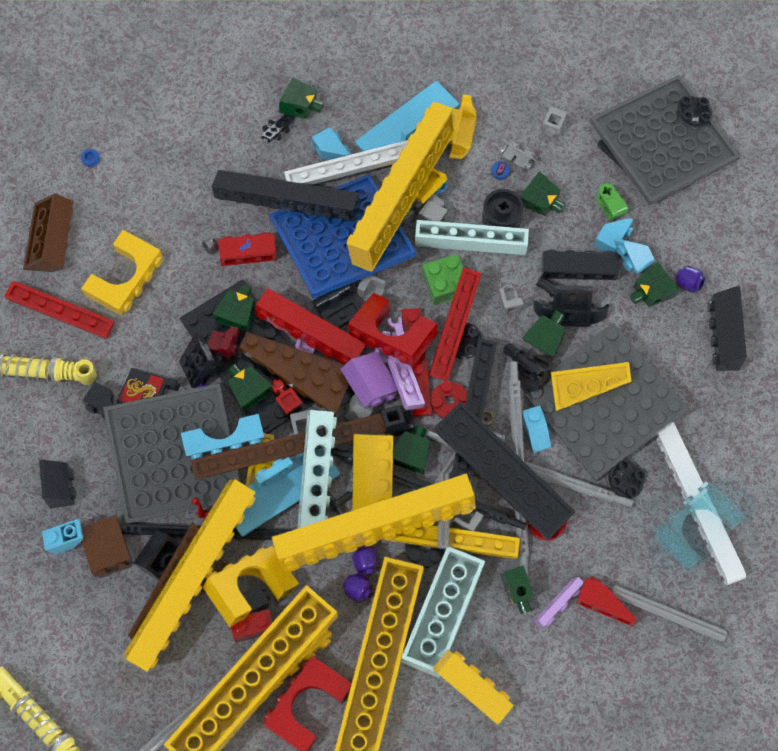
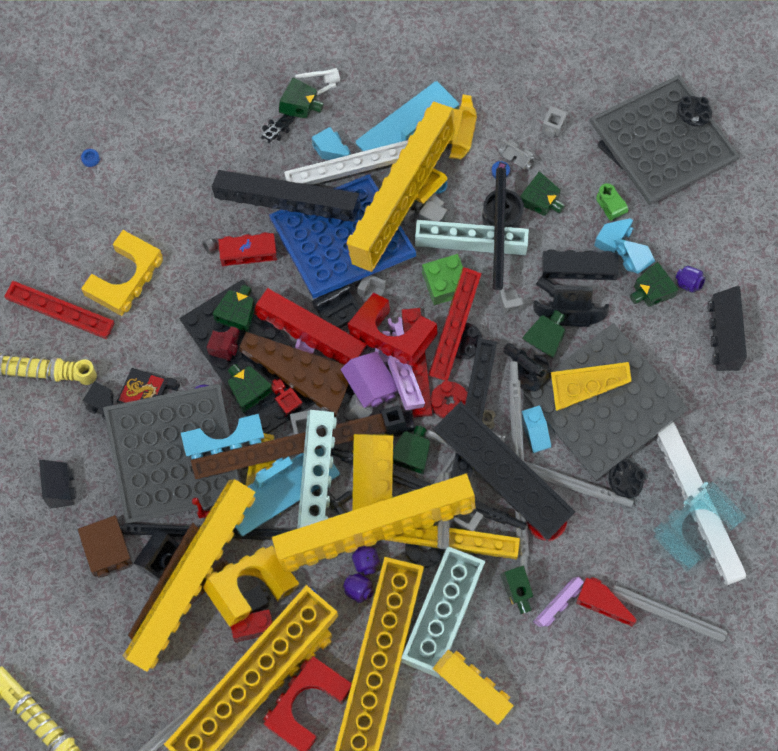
(48, 234): reddish brown slope -> none
(62, 537): medium azure slope -> none
(198, 362): black plate -> none
(330, 76): none -> white plant
(499, 229): none -> black axle

